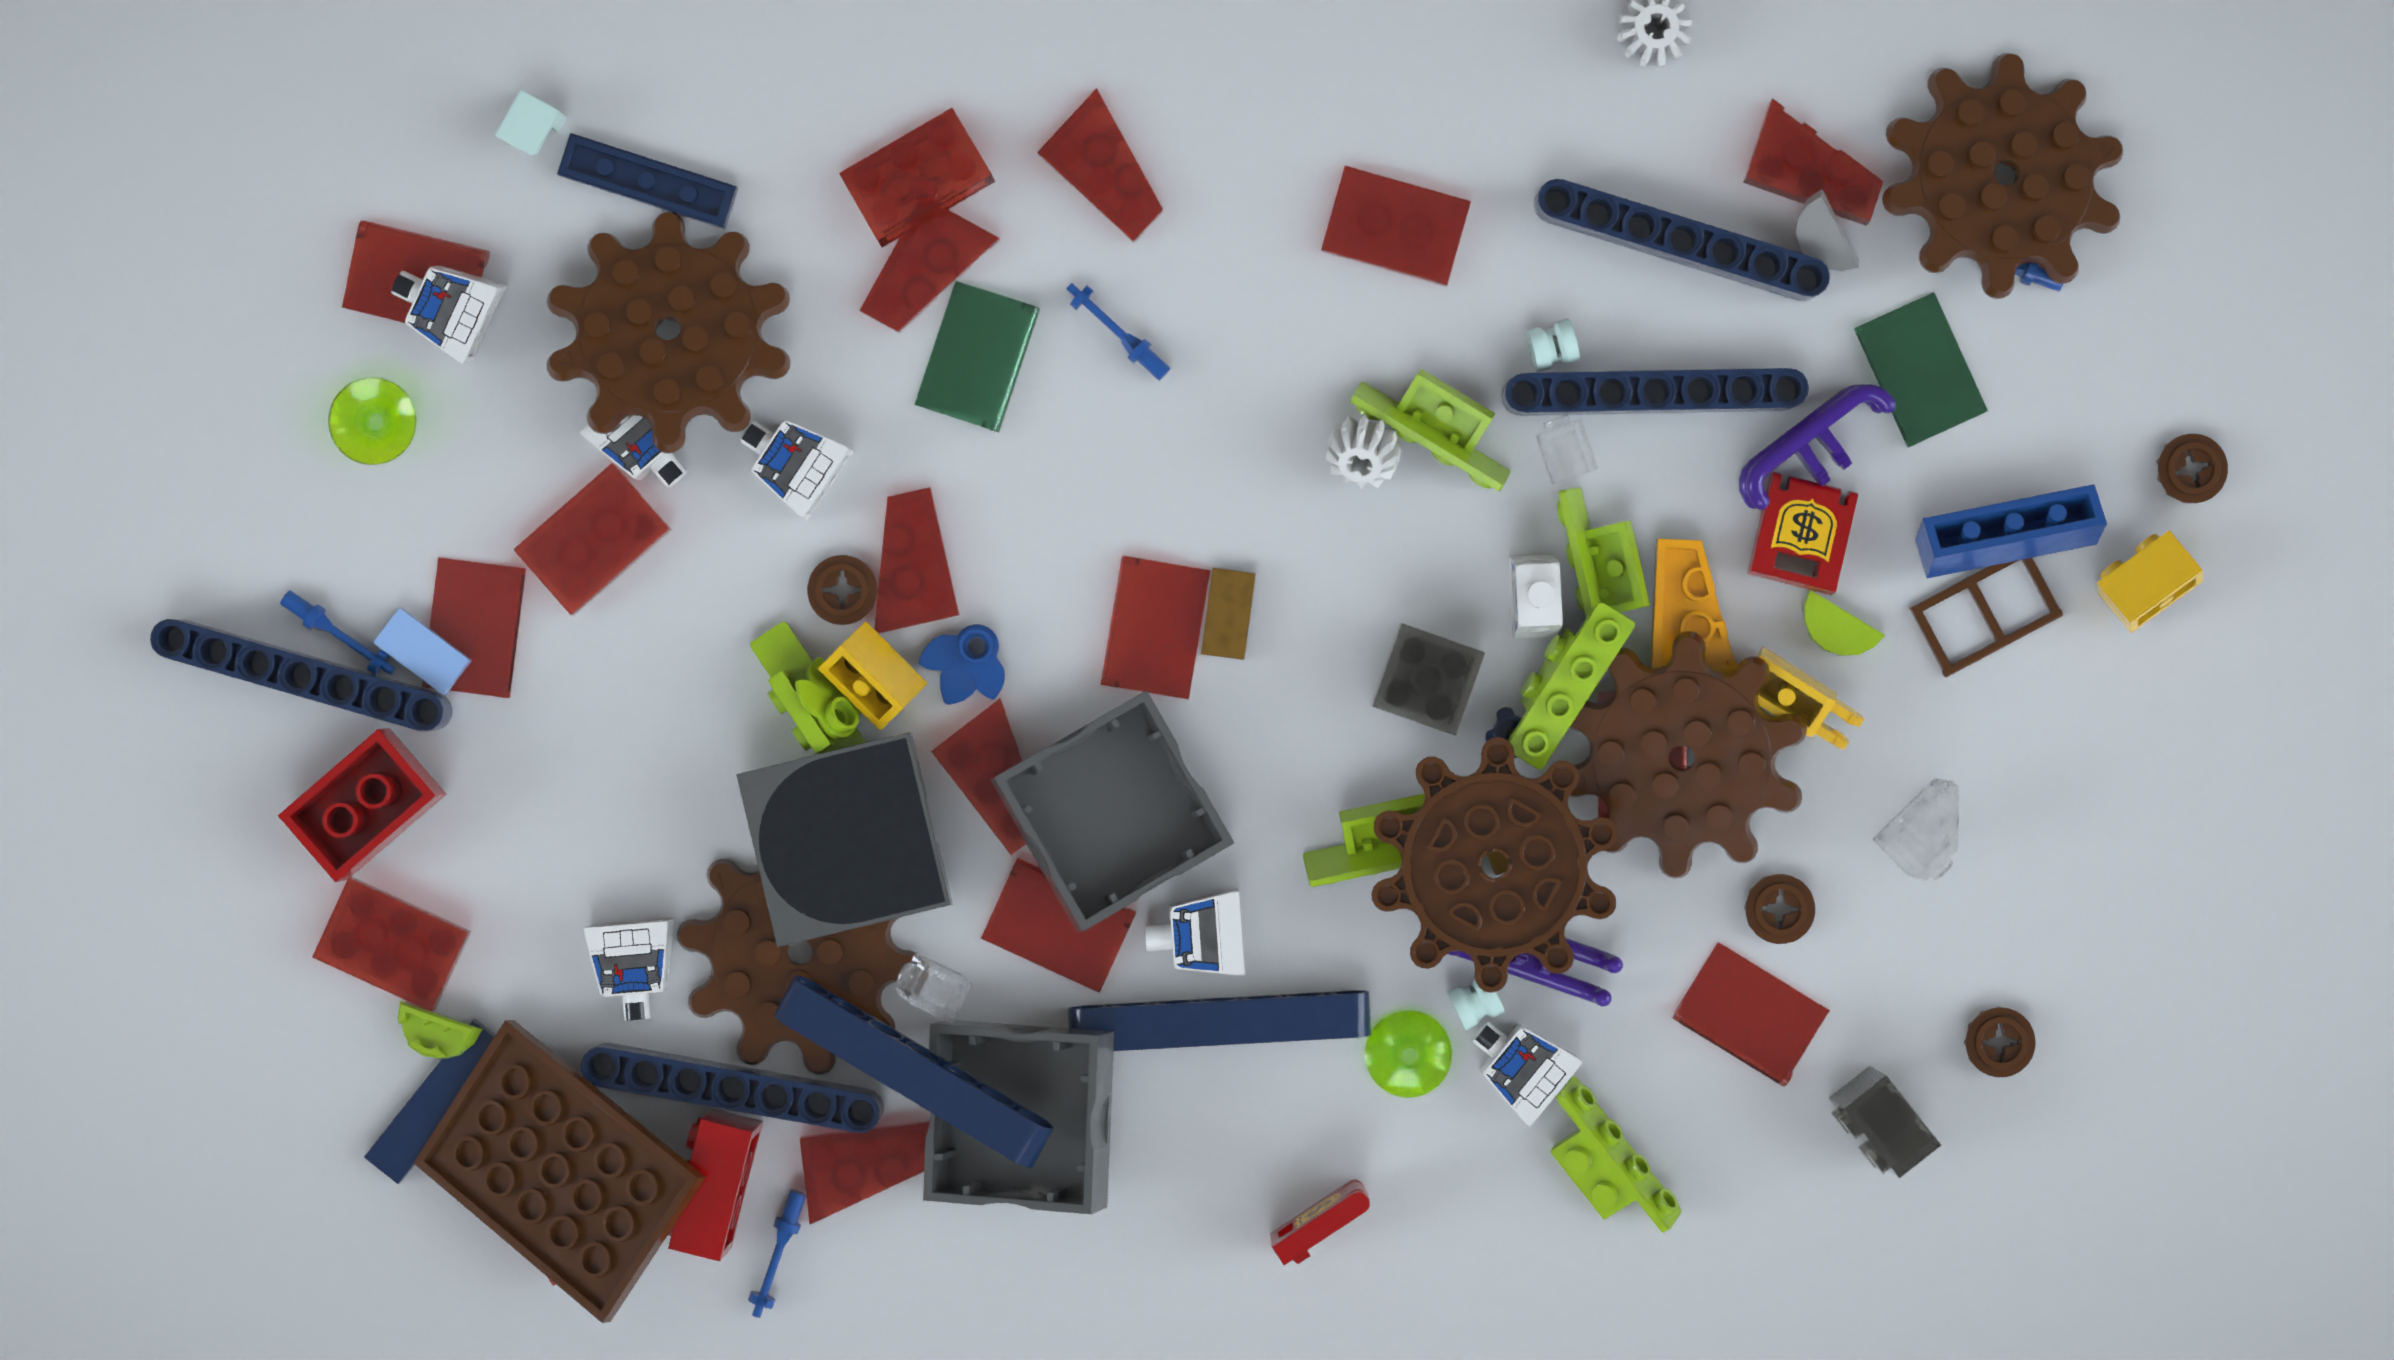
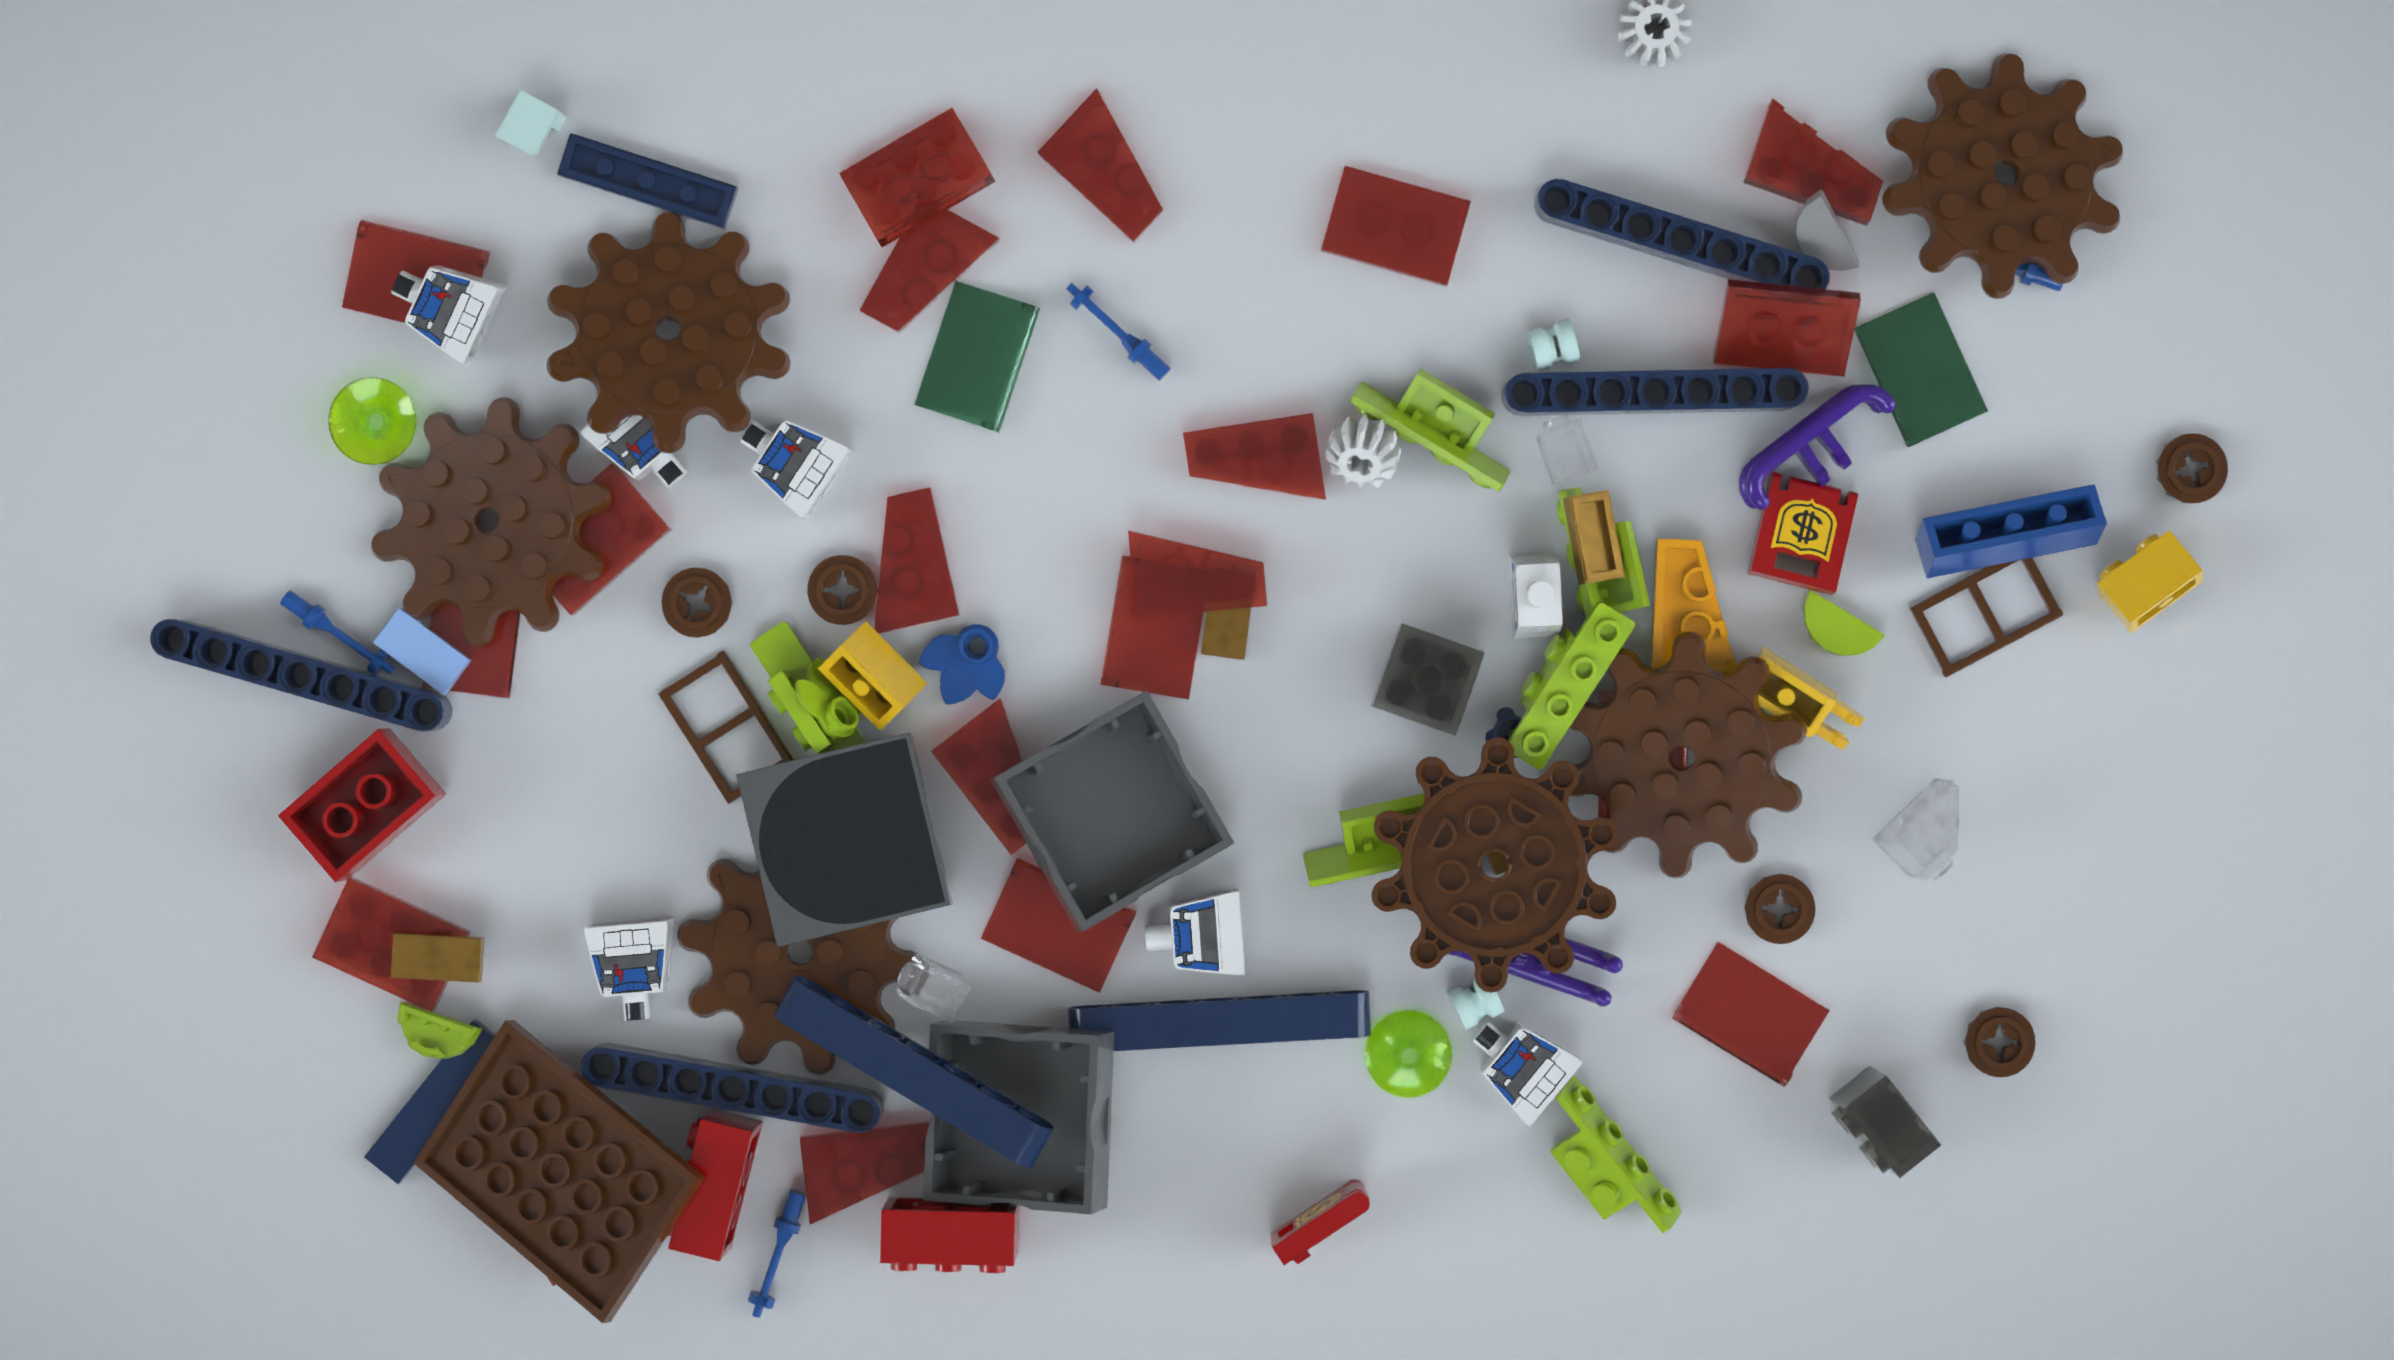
(437, 957): none -> pearl gold tile
(536, 529): none -> reddish brown plate
(677, 608): none -> reddish brown gear
(698, 745): none -> reddish brown window
(948, 1235): none -> red brick
(1191, 579): none -> clear red wing
(1260, 455): none -> clear red wing
(1593, 537): none -> pearl gold tile
(1786, 327): none -> clear red tile

